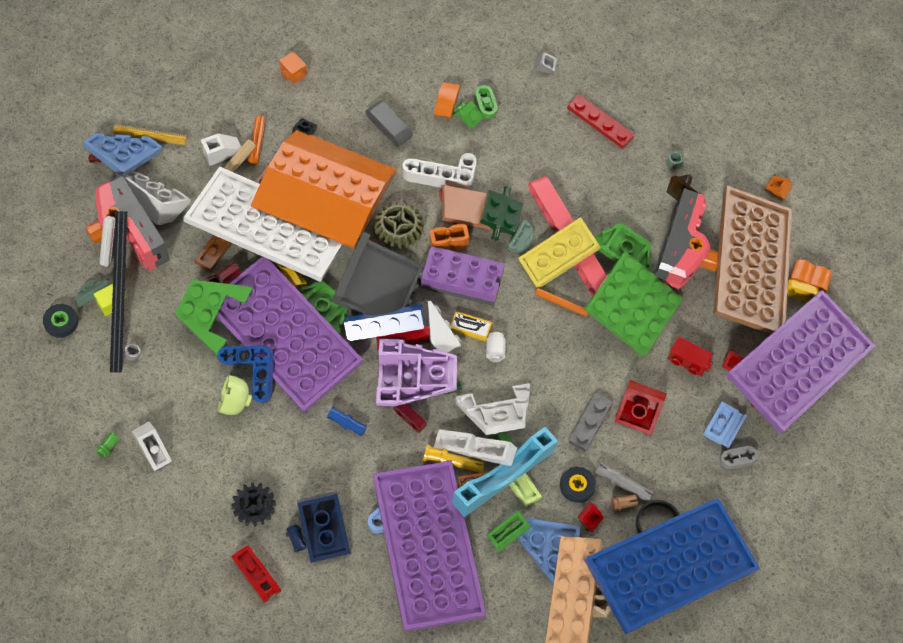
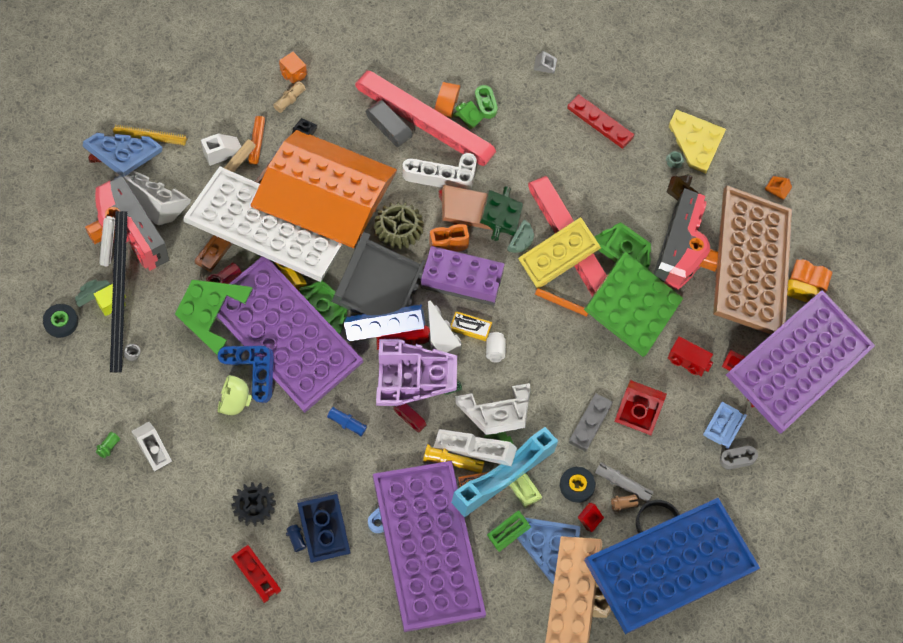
(289, 97): none -> tan pin
(425, 117): none -> coral beam
(696, 139): none -> light yellow plate

